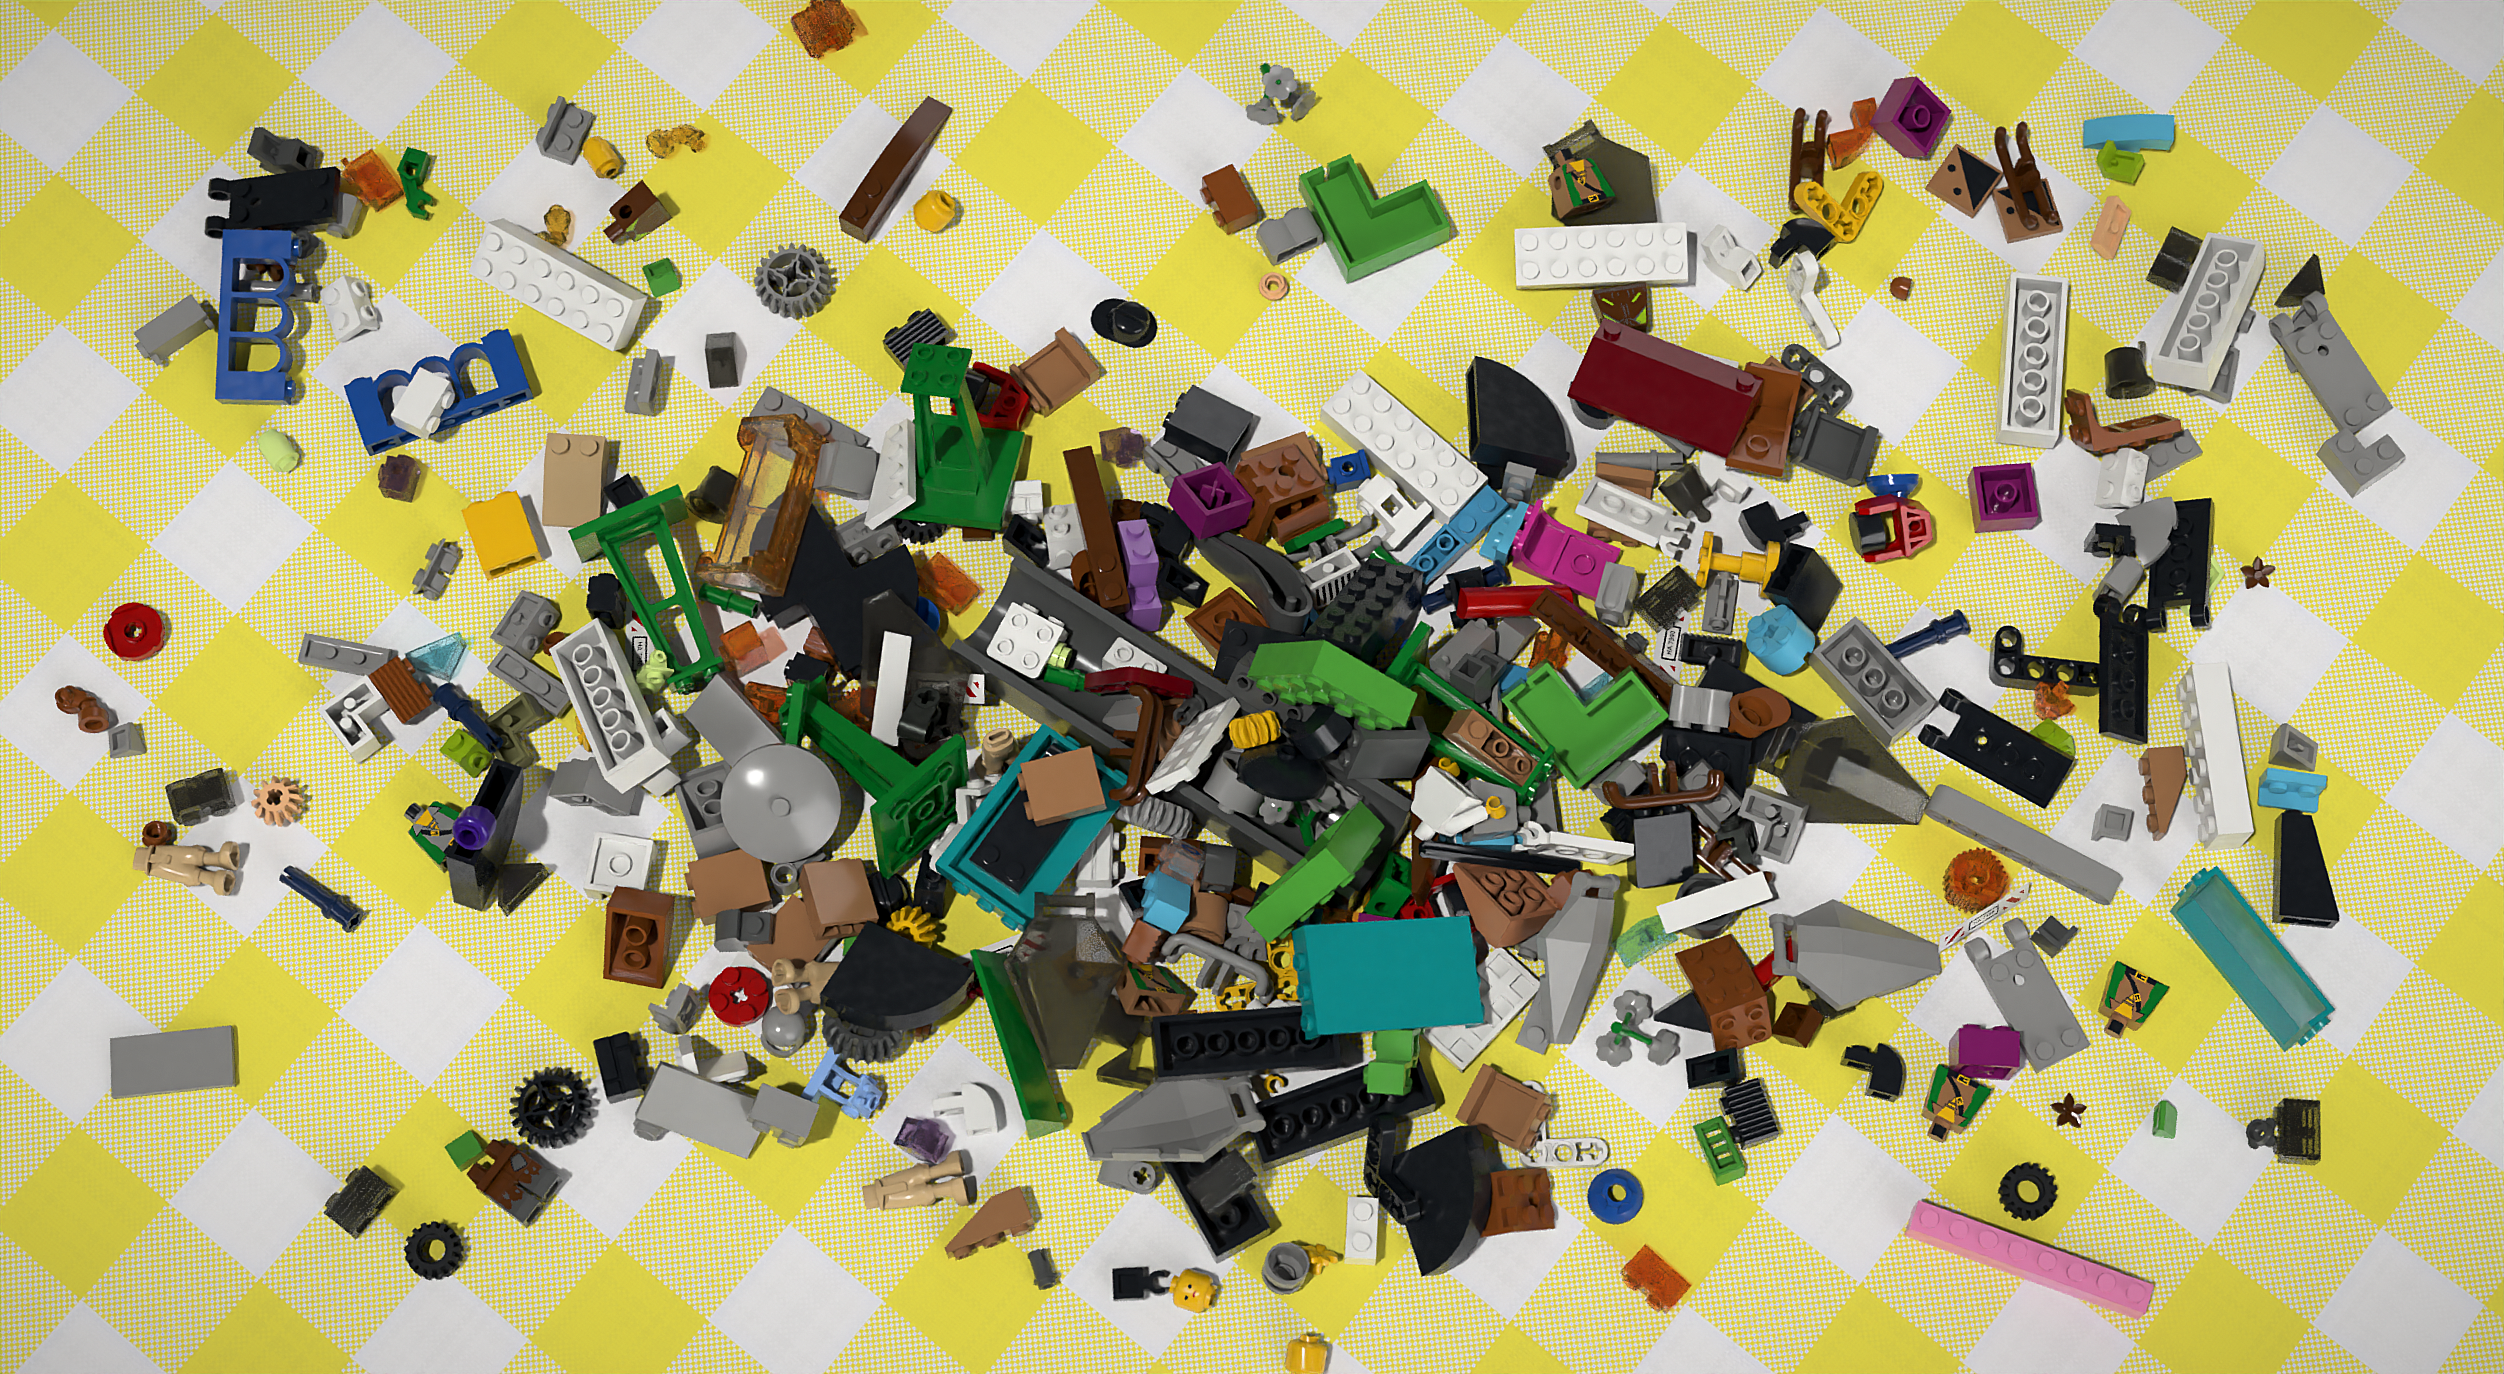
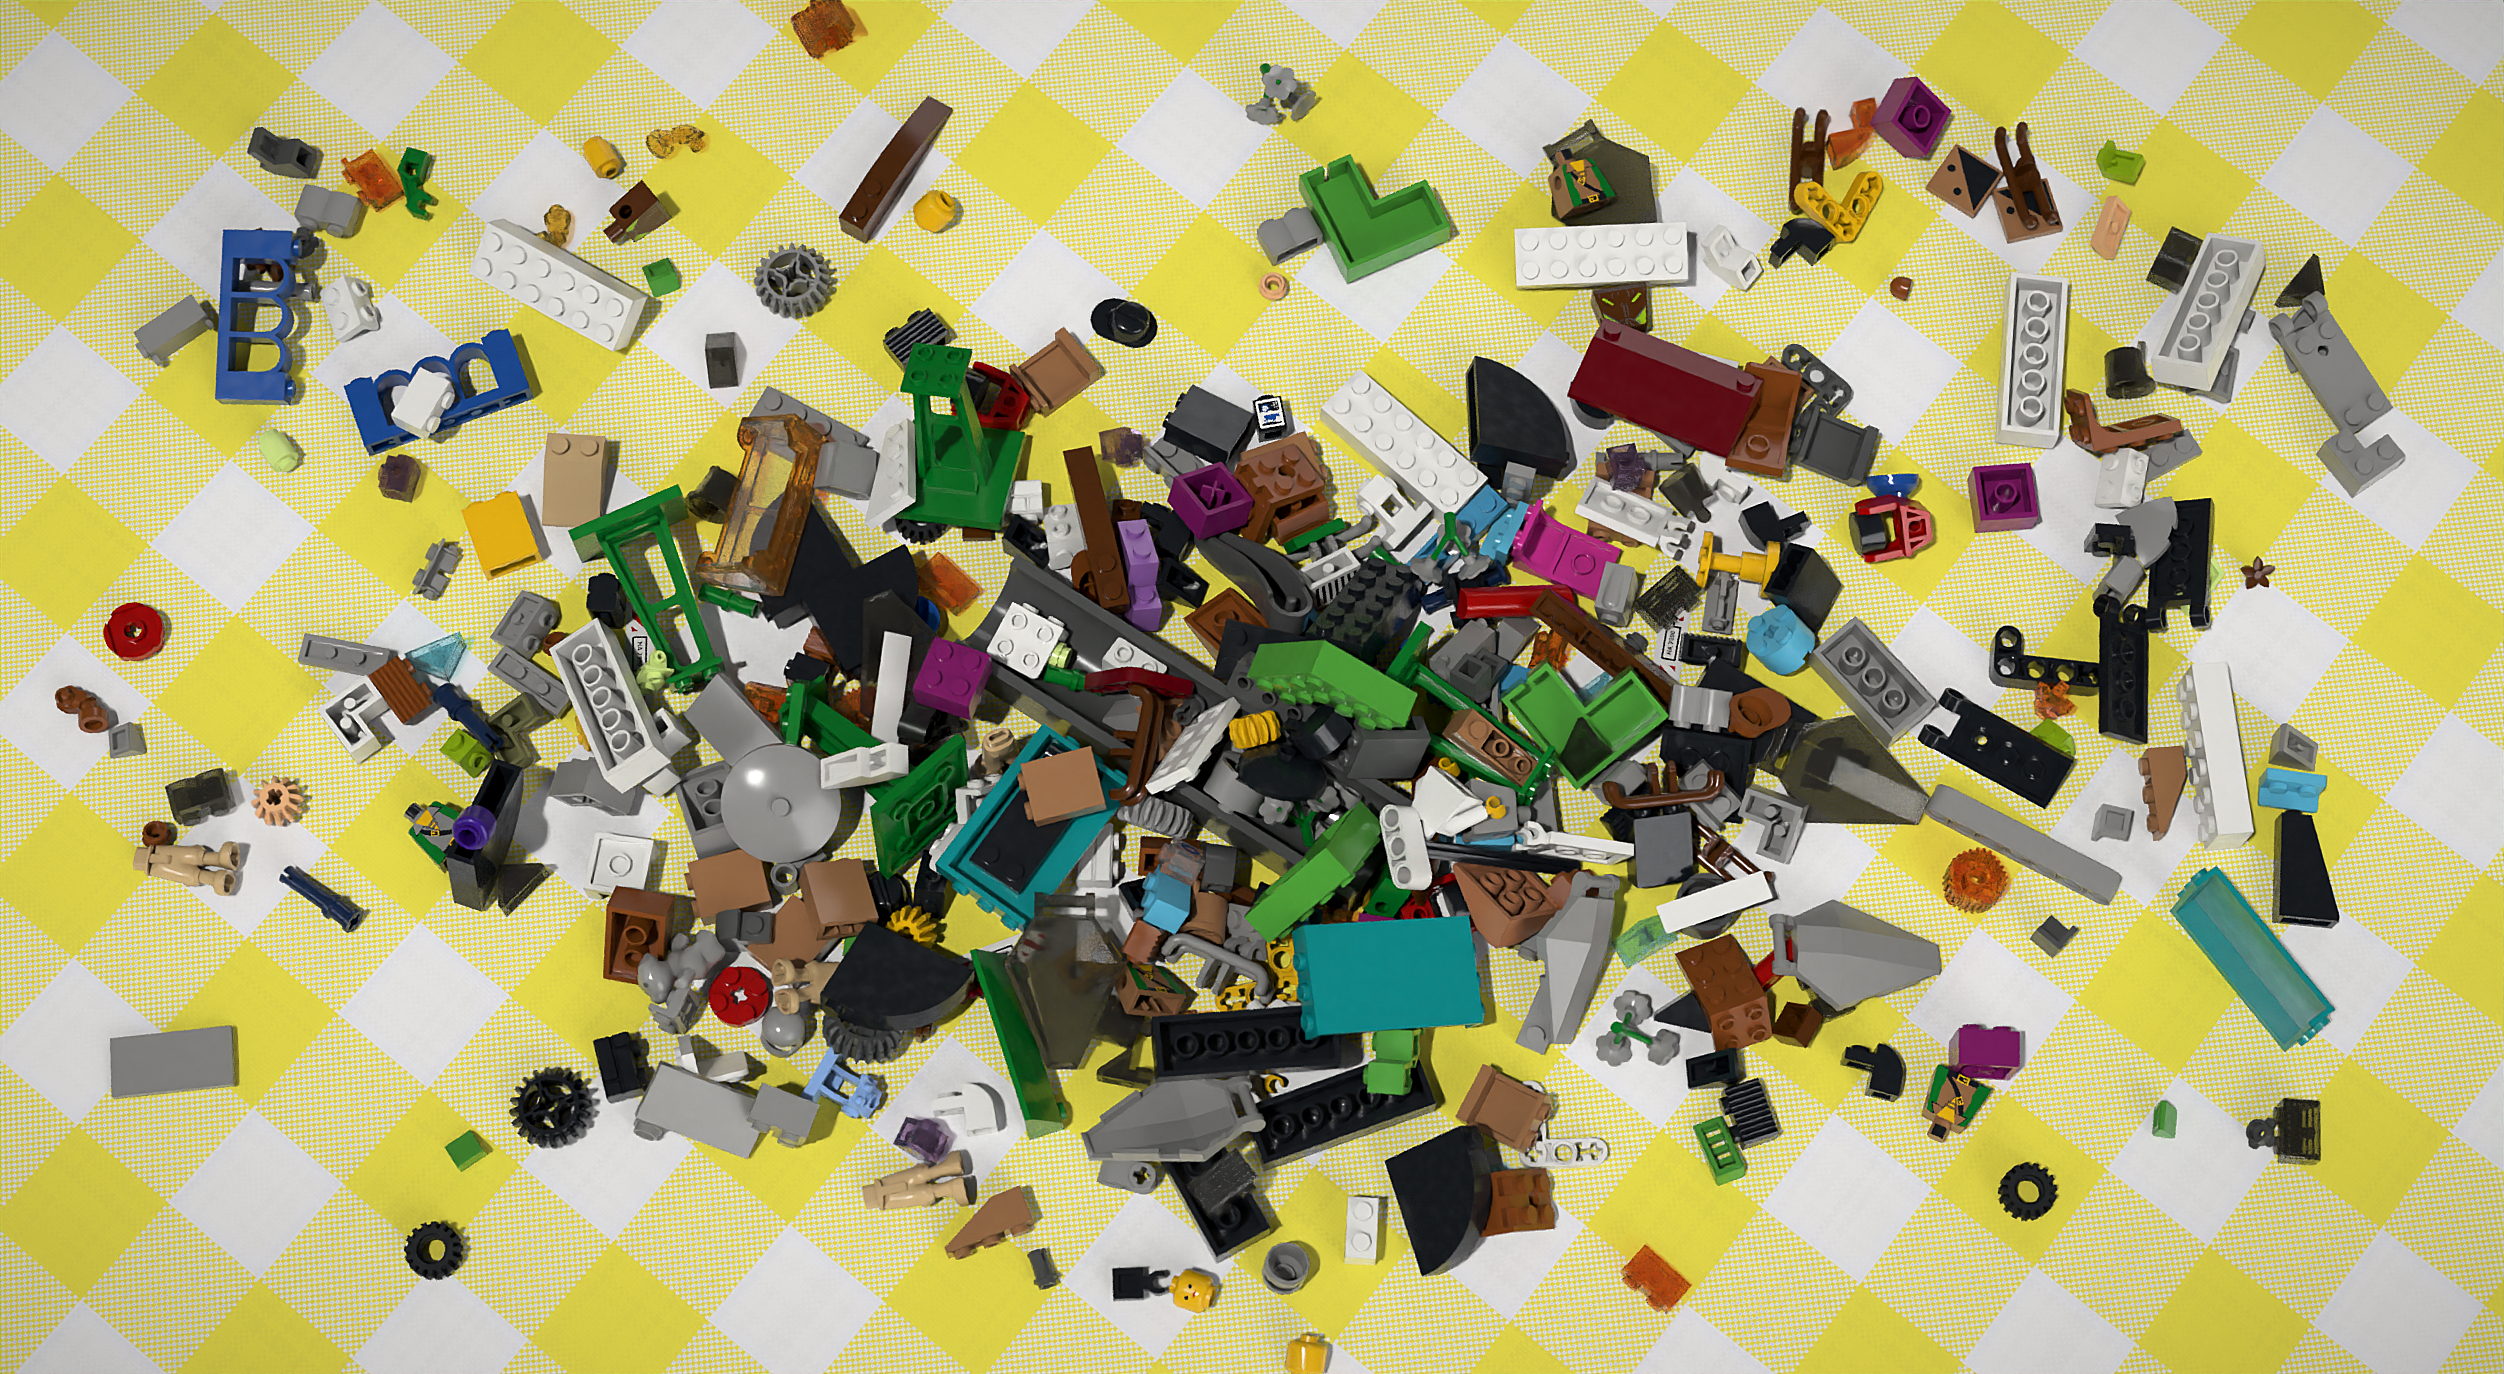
(285, 203): black hinge -> none
(358, 1201): clear smoke brick -> none
(506, 1175): hips -> none
(563, 131): light grey bracket -> none
(623, 492): black plate -> none
(644, 383): light grey bracket -> none
(681, 967): none -> light grey animal
(743, 650): clear orange piece -> none
(862, 543): light grey bracket -> none
(864, 766): none -> white slope
(952, 678): none -> magenta brick
(1229, 199): dark orange brick -> none
(1269, 418): none -> black brick
(1319, 1256): yellow plant -> none
(1348, 480): blue brick -> none
(1378, 1169): black beam -> none
(1405, 847): none -> white beam
(1454, 539): none -> light grey plant
(1504, 992): white plate -> none
(1584, 748): none -> clear smoke slope
(1604, 1207): blue piece -> none
(1624, 467): none -> clear purple brick
(1745, 840): pearl dark grey bracket -> none
(1800, 286): white beam -> none
(1936, 632): dark blue pin -> none
(1983, 917): white sticker -> none
(2029, 1260): bright pink brick -> none
(2036, 1007): light grey hinge -> none
(2068, 1112): reddish brown plant -> none
(2128, 999): torso -> none
(2130, 132): medium azure slope -> none

